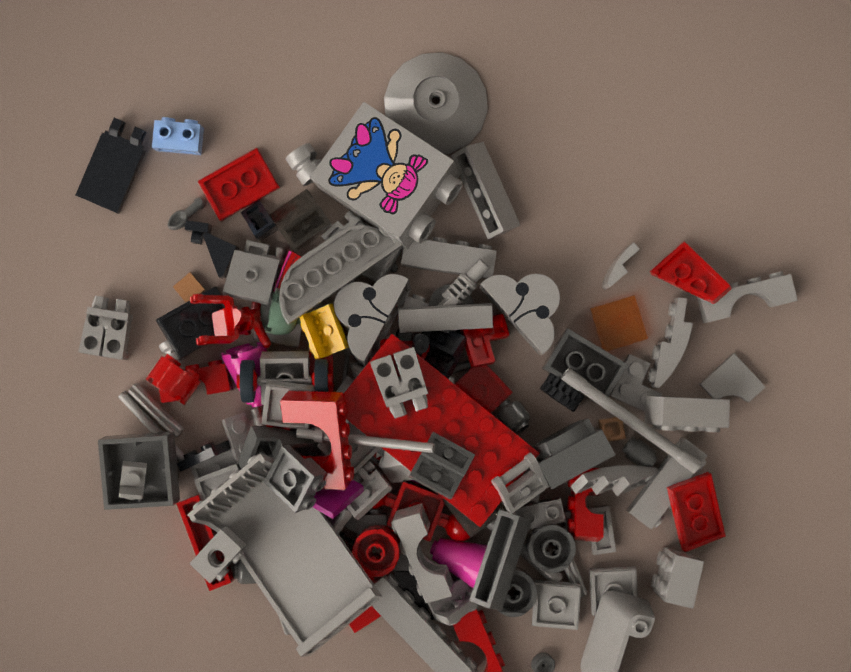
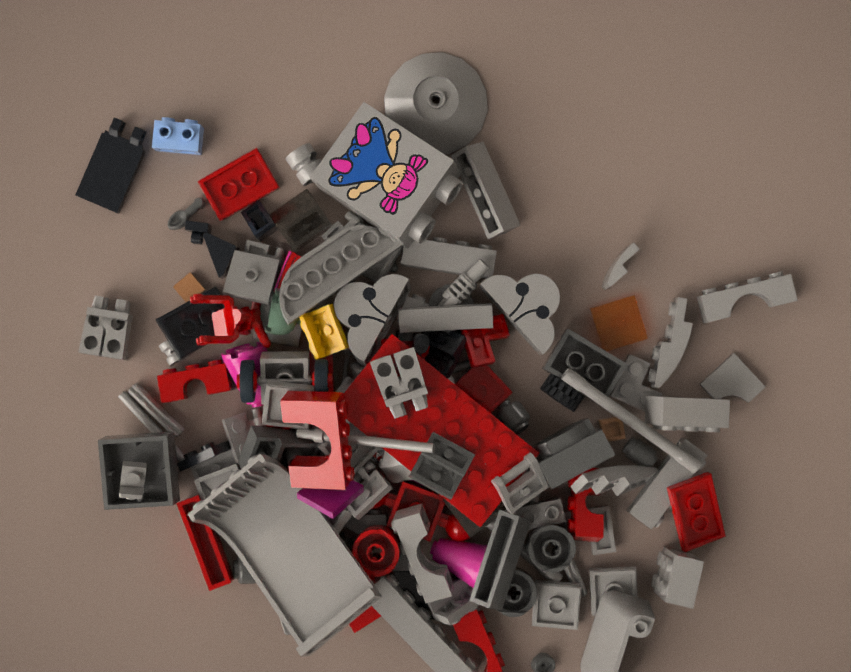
(174, 380): red brick -> none
(206, 561): light grey brick -> none
(295, 479): dark grey plate -> none
(692, 274): red wing -> none

